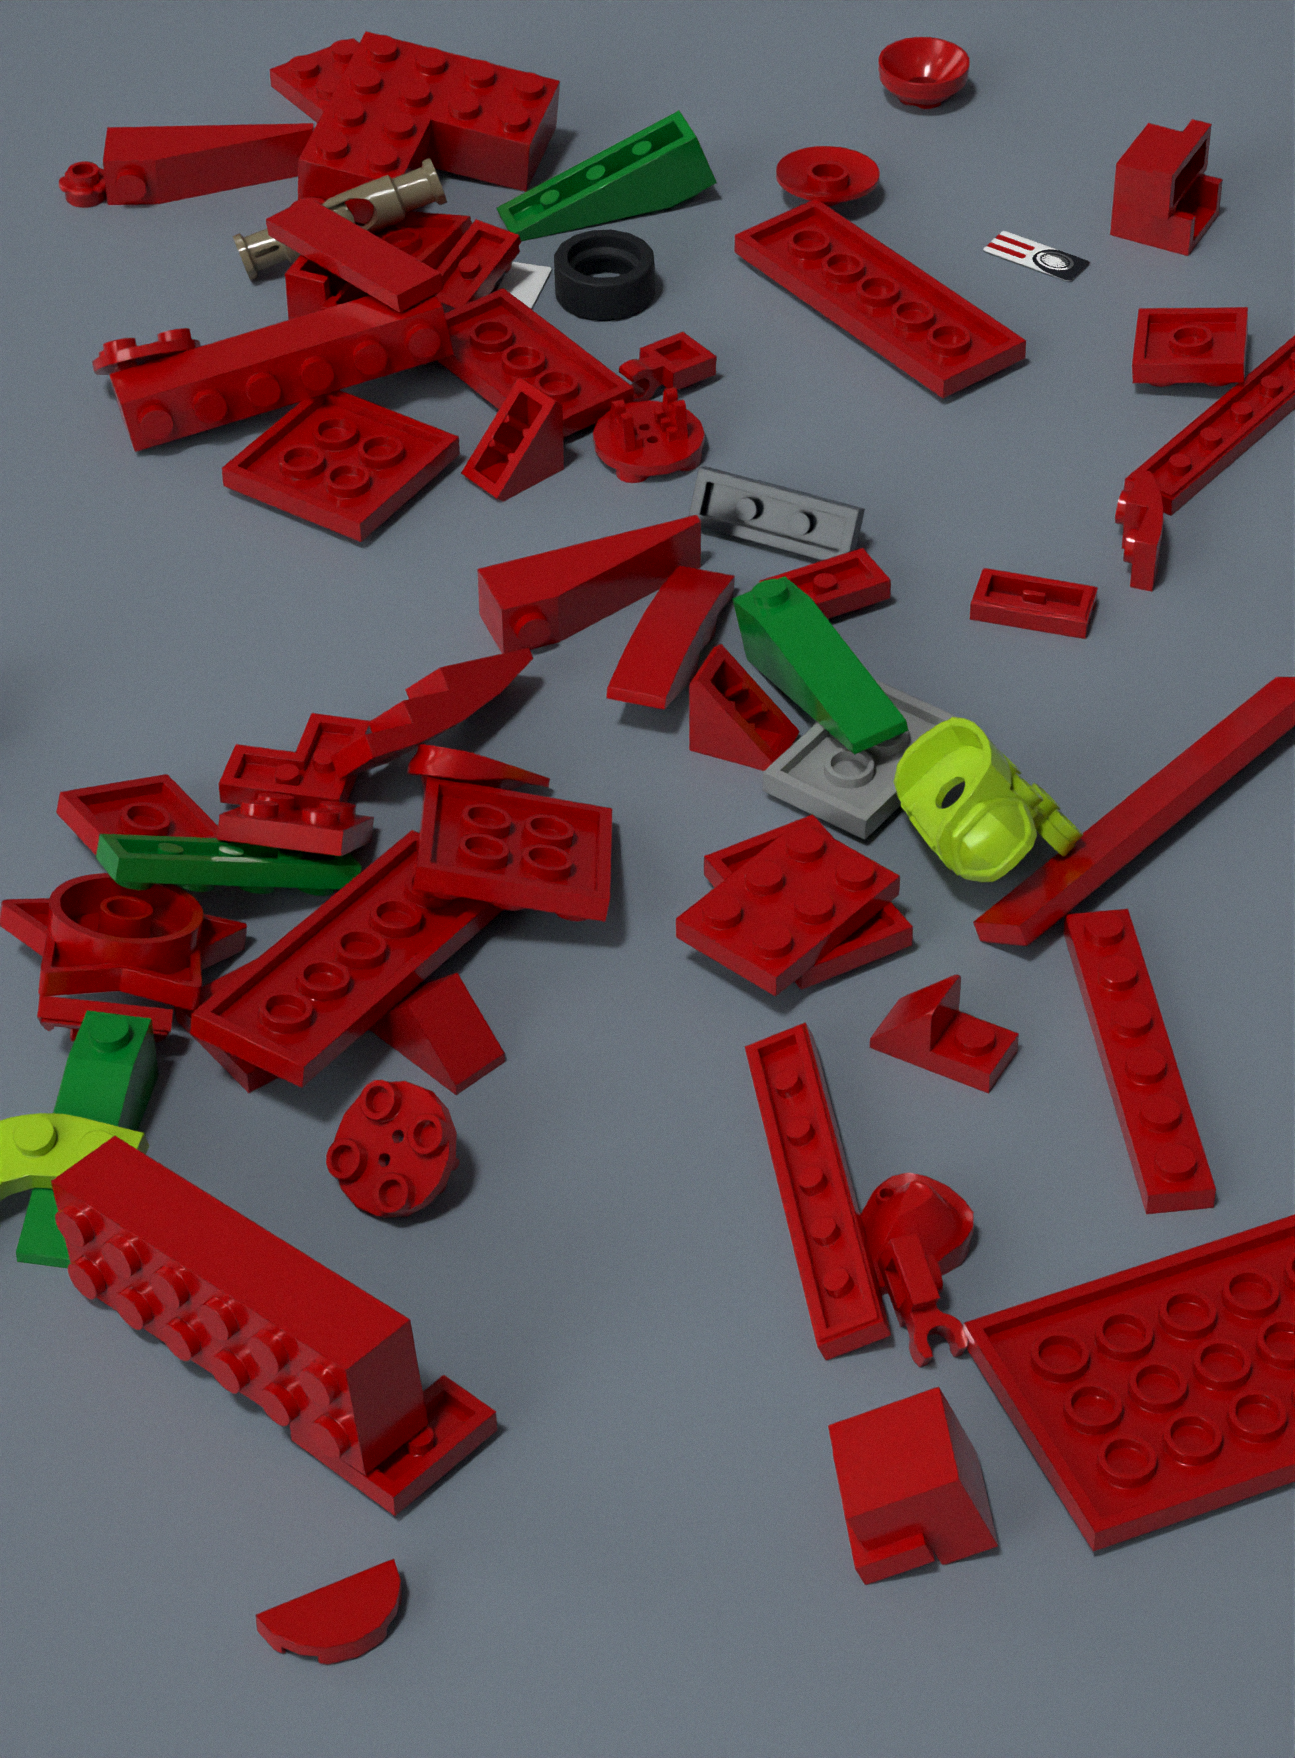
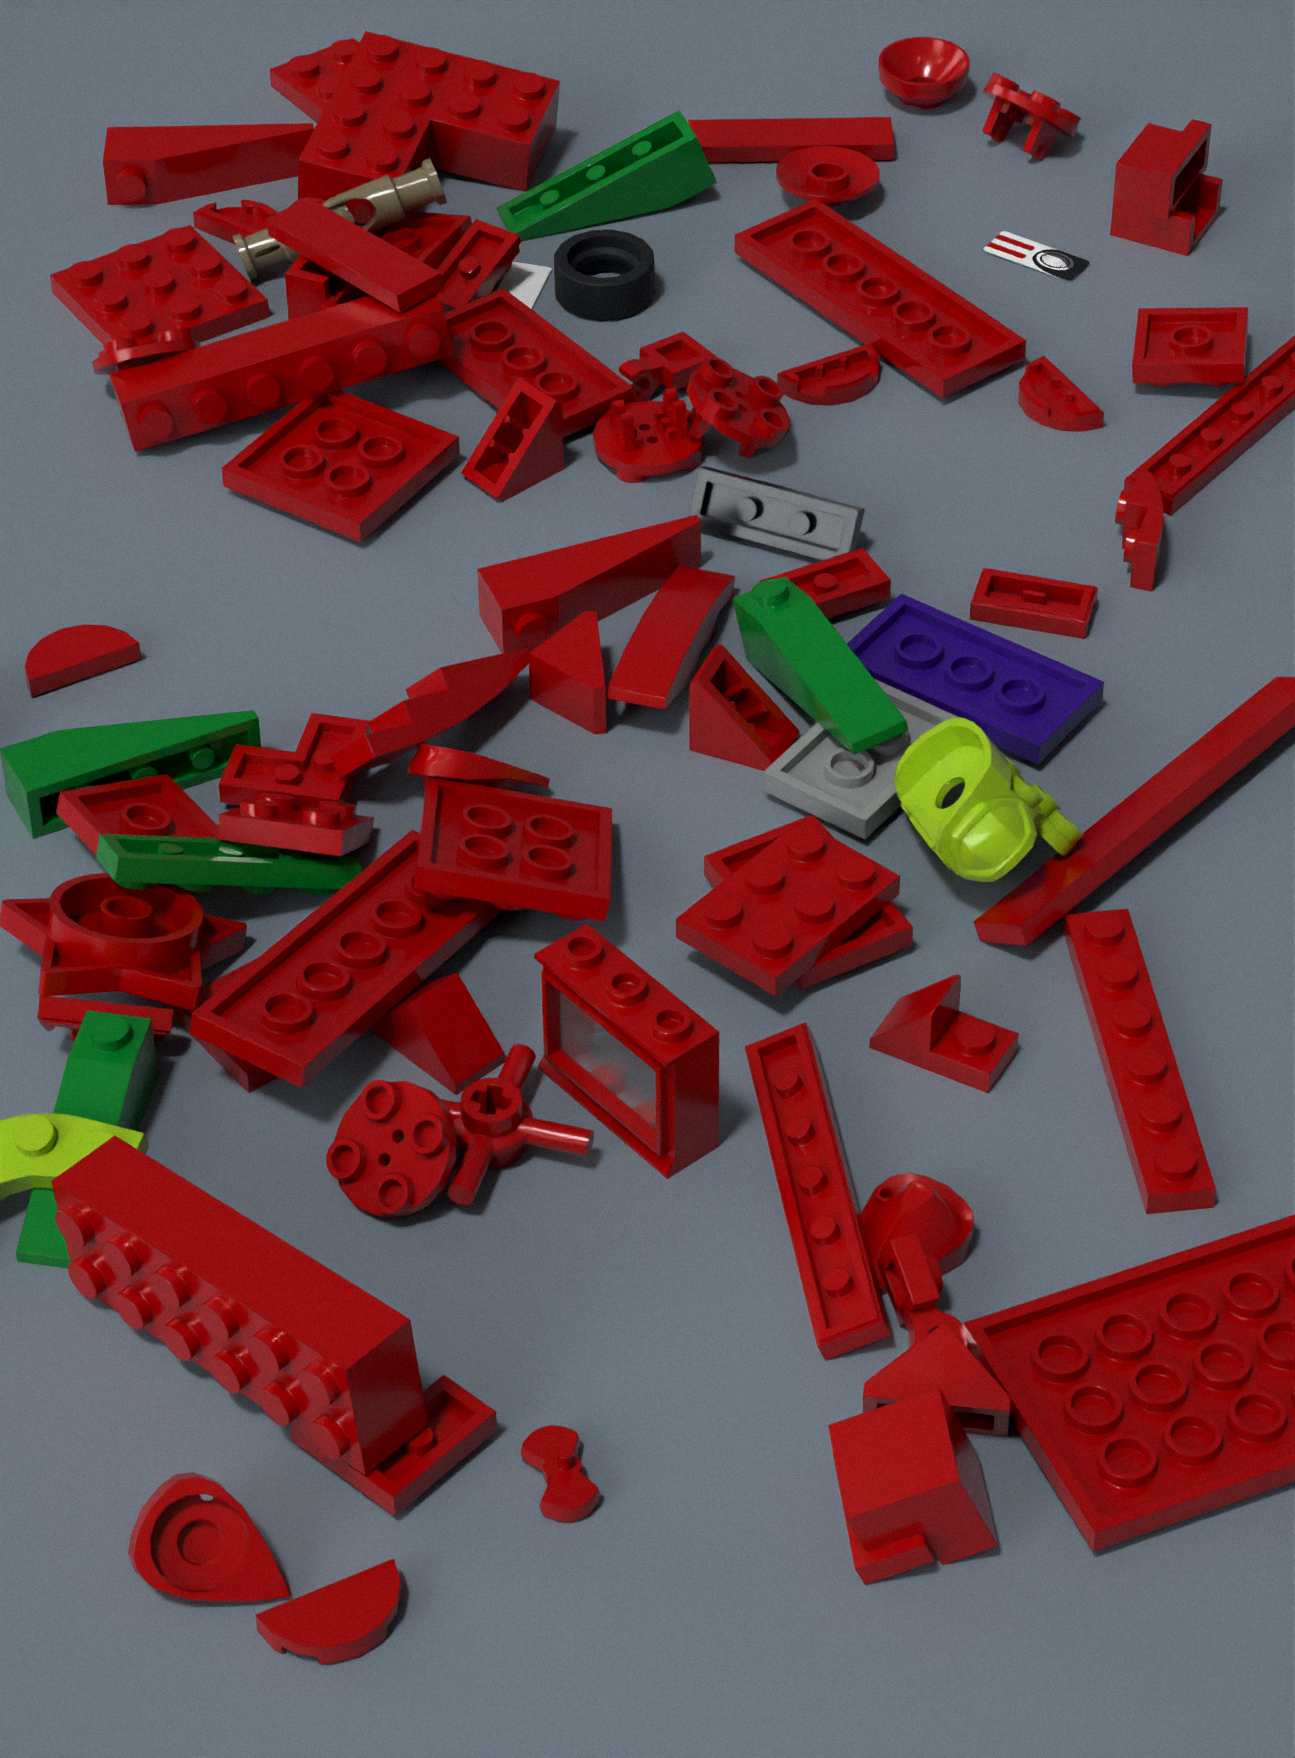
(69, 759): none -> green slope
(77, 655): none -> red tile
(84, 185): red plate -> none
(160, 288): none -> red plate
(202, 1545): none -> red piece
(233, 220): none -> red tile
(497, 1124): none -> red bar
(568, 1491): none -> red piece
(569, 674): none -> red slope
(629, 1051): none -> red window
(736, 406): none -> red plate
(774, 138): none -> red tile
(833, 378): none -> red tile
(947, 1363): none -> red slope
(1002, 687): none -> dark purple plate
(1042, 113): none -> red plate
(1055, 400): none -> red tile

